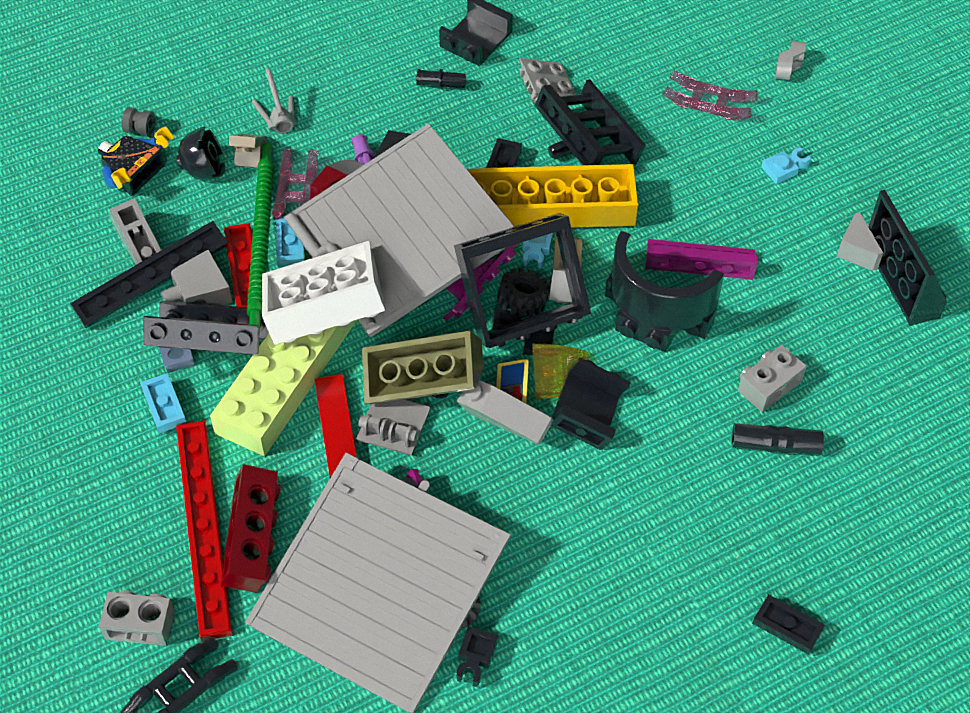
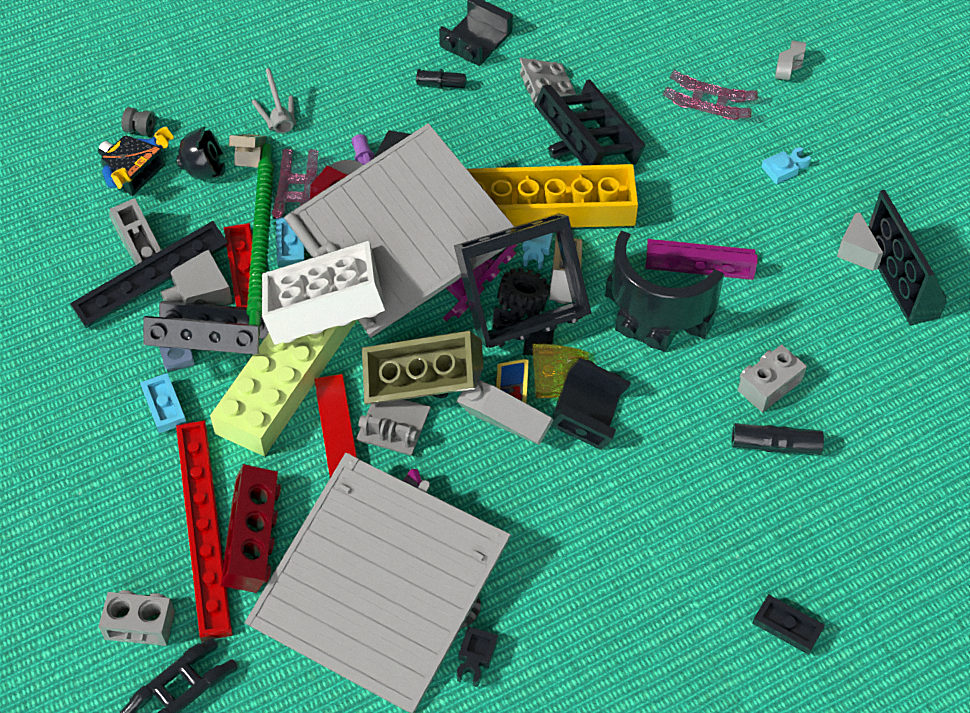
(505, 154): black plate -> none

